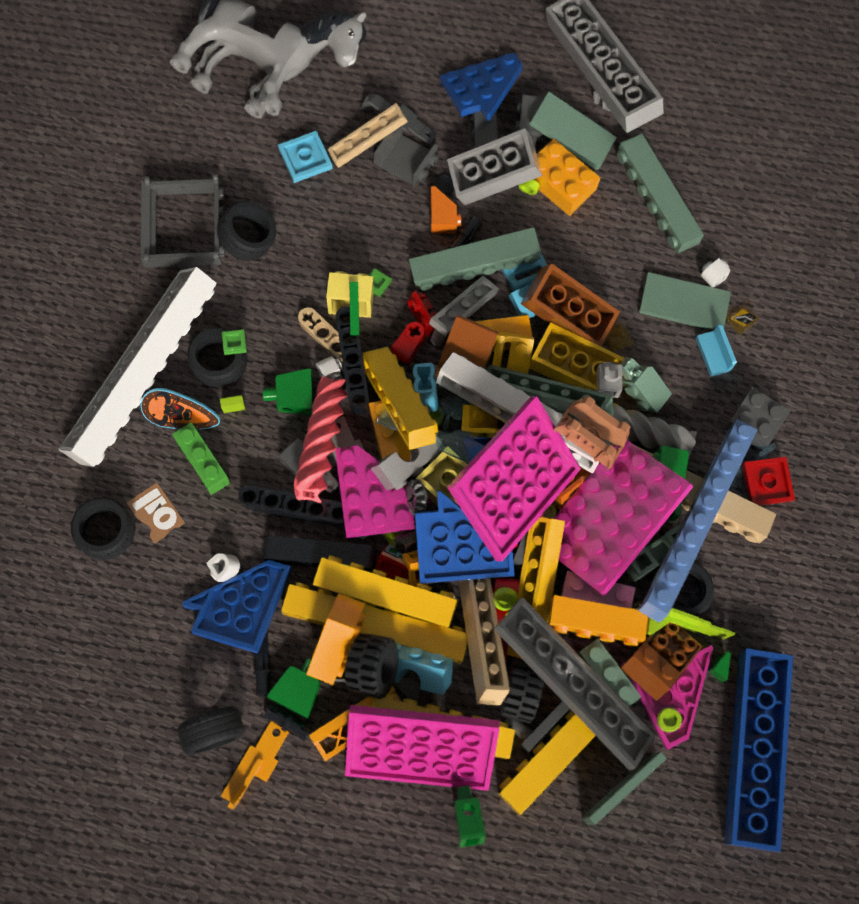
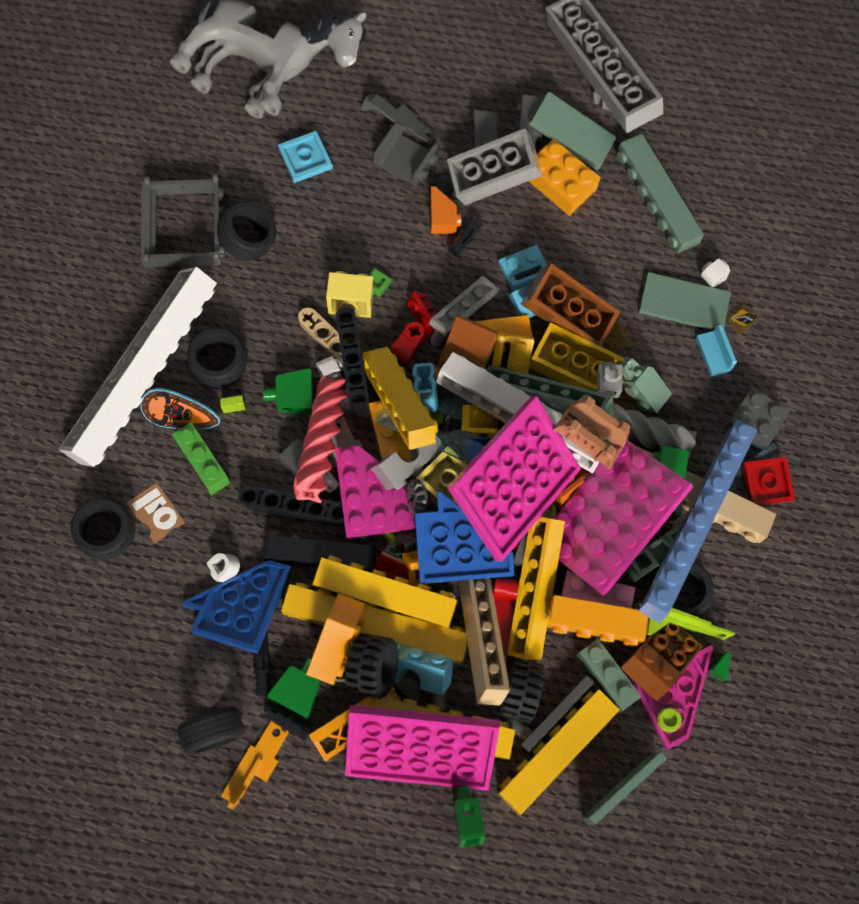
(234, 342): bright green tile -> none
(354, 308): green sticker -> none
(367, 135): tan tile -> none
(475, 259): sand green brick -> none
(482, 85): blue wing -> none
(505, 598): lime tile -> none
(530, 187): lime tile -> none
(575, 683): dark grey plate -> none
(759, 750): blue brick -> none

